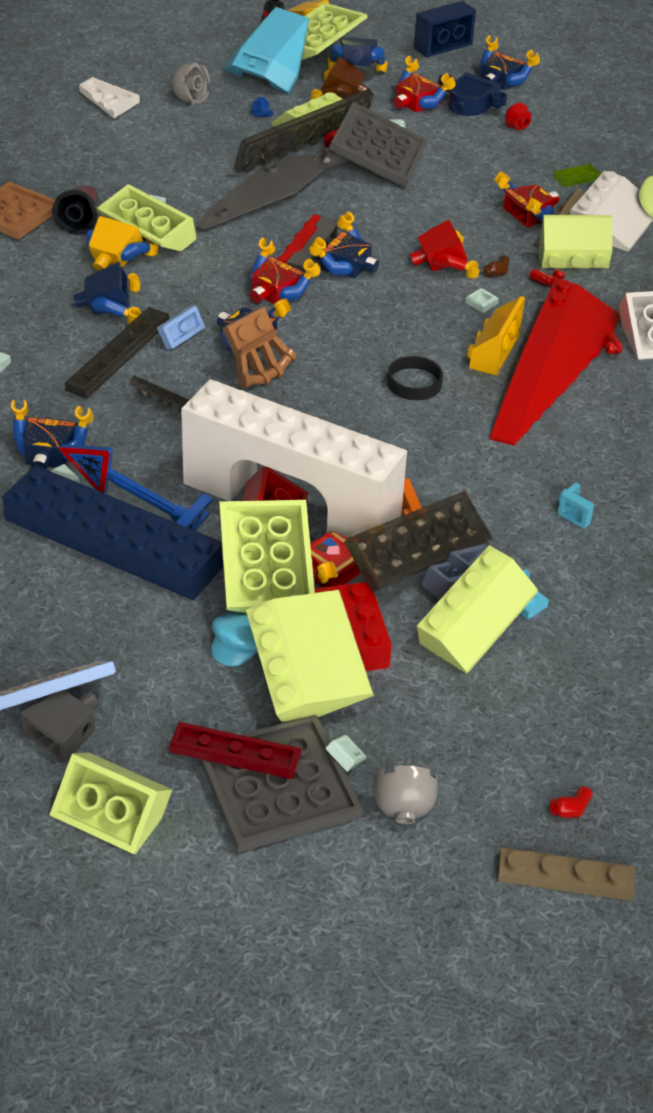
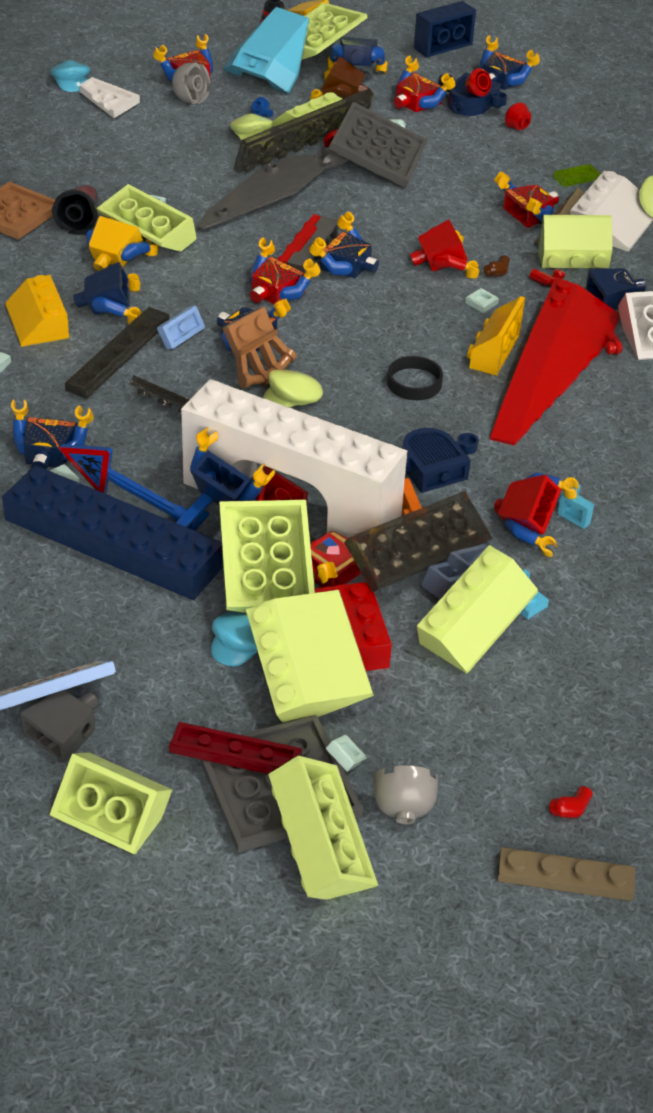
(37, 312): none -> yellow slope
(70, 75): none -> medium azure piece
(170, 64): none -> torso
(221, 479): none -> dark blue torso
(250, 125): none -> yellowish green piece
(292, 388): none -> yellowish green piece
(321, 829): none -> yellowish green slope
(437, 458): none -> dark blue piece
(478, 82): none -> red cone
(530, 506): none -> red torso
(612, 285): none -> dark blue torso

